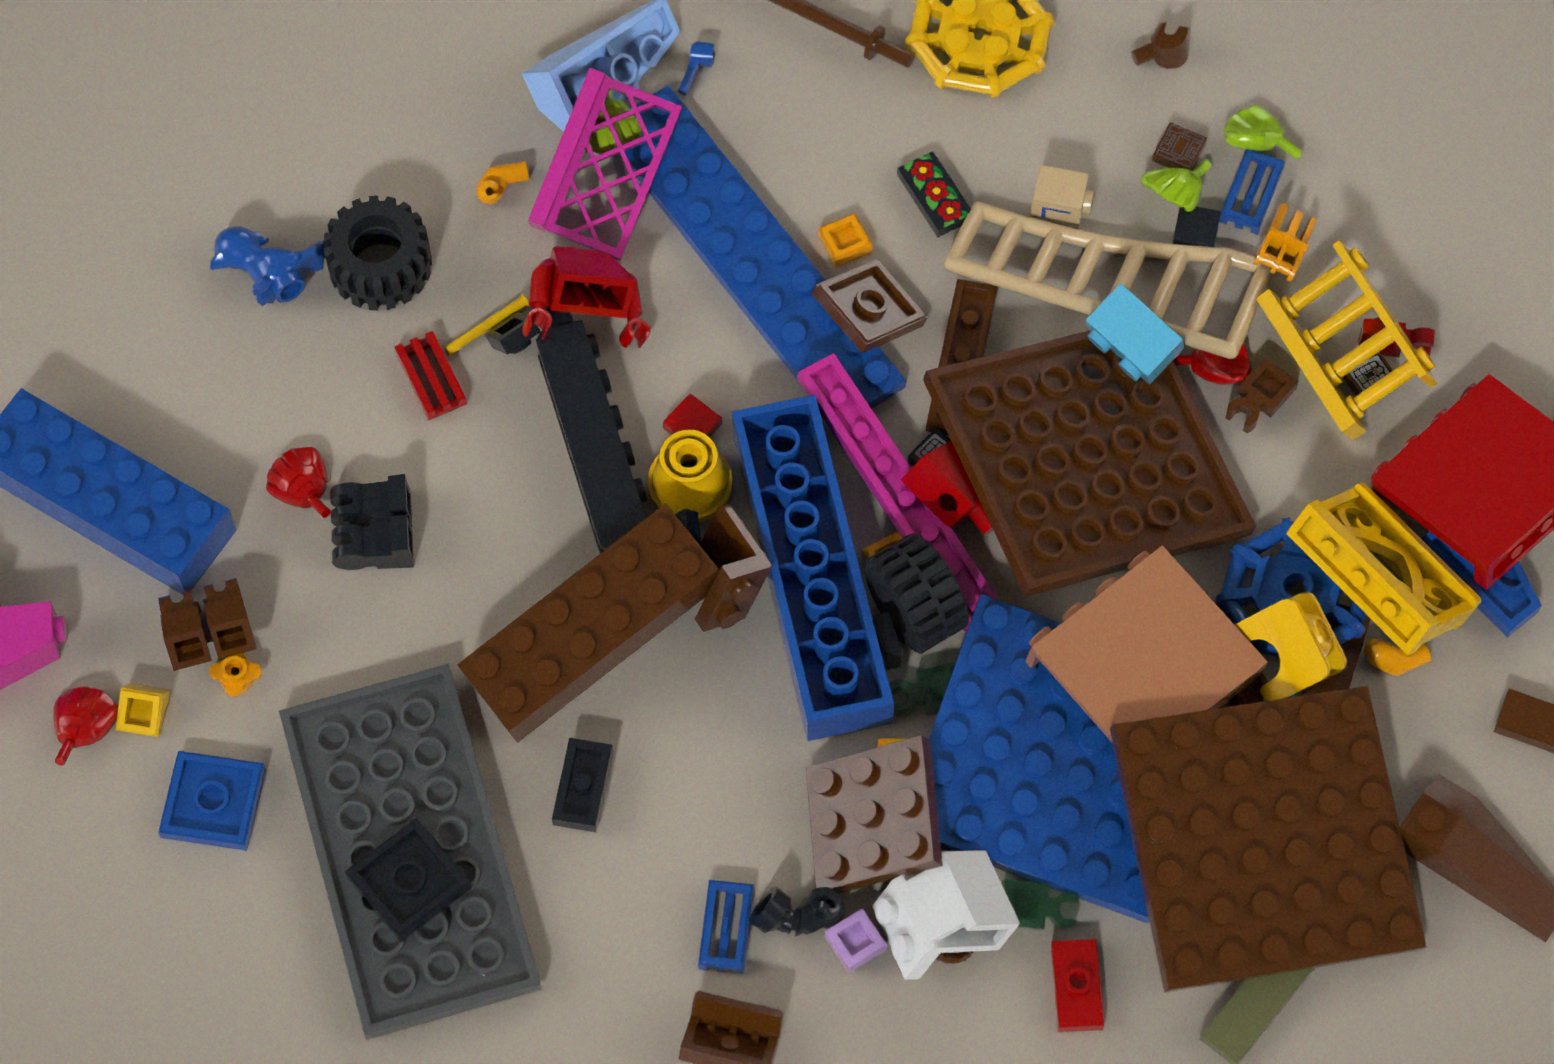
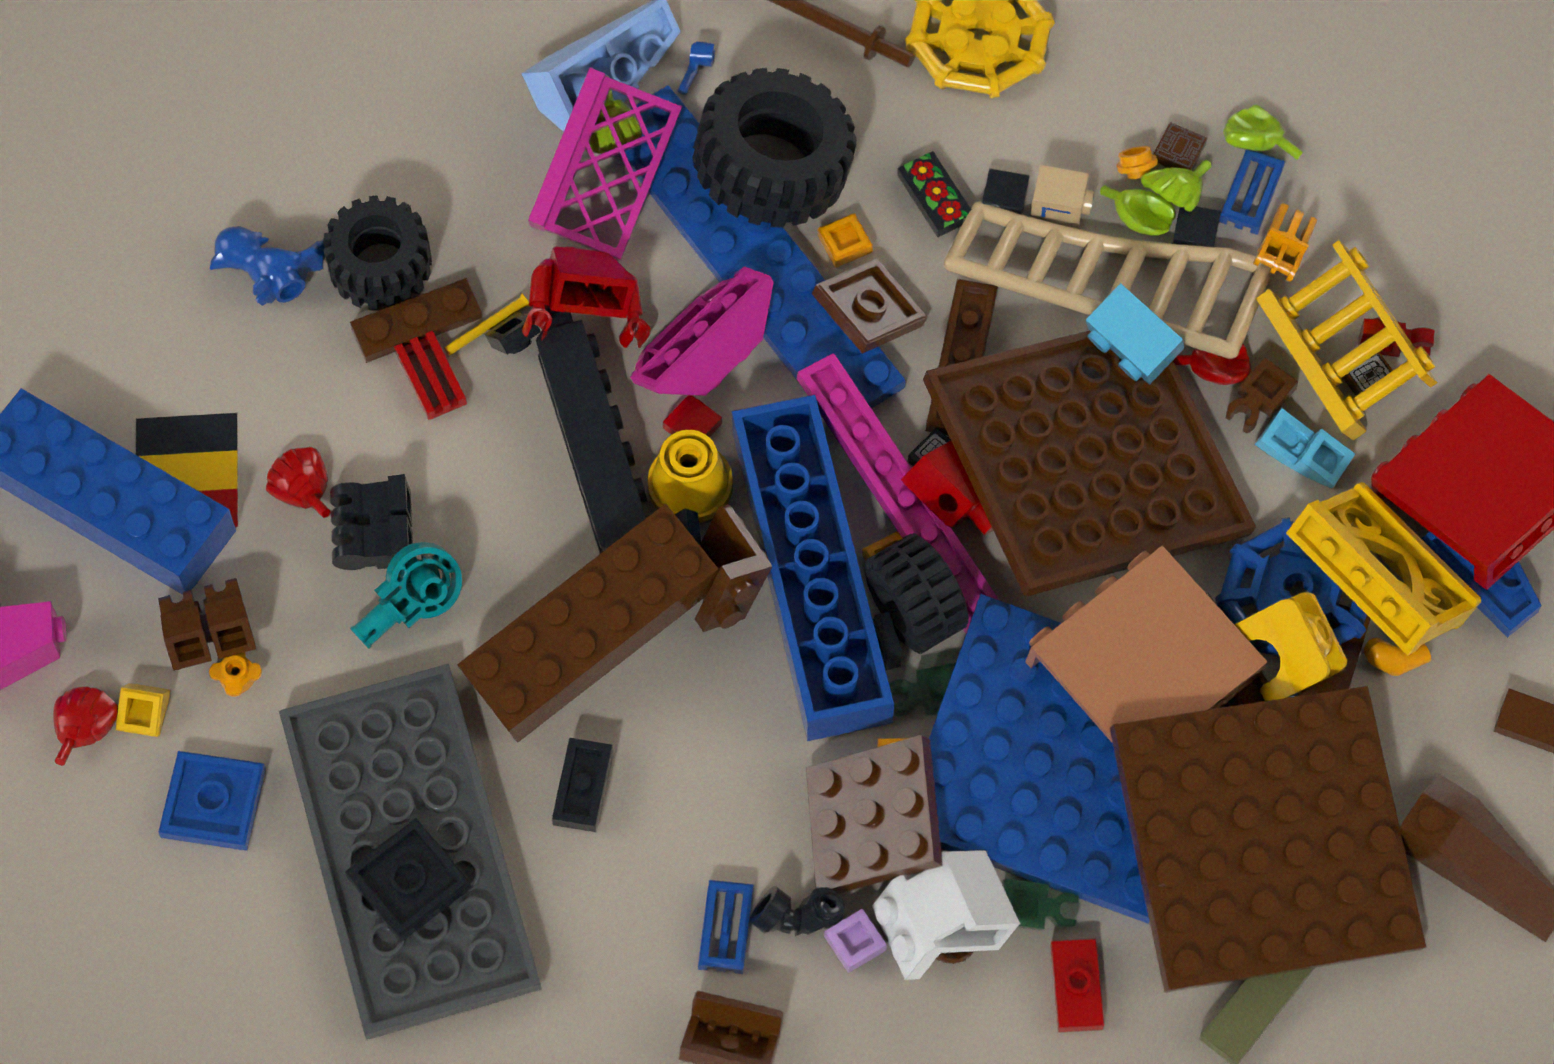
(195, 451): none -> sticker
(412, 590): none -> teal pin
(435, 310): none -> reddish brown plate
(497, 180): light orange arm -> none
(707, 337): none -> dark pink wedge
(782, 108): none -> black tyre
(1006, 190): none -> black tile
(1136, 161): none -> light orange plate
(1142, 210): none -> lime piece
(1166, 50): reddish brown piece -> none
(1306, 452): none -> medium azure slope

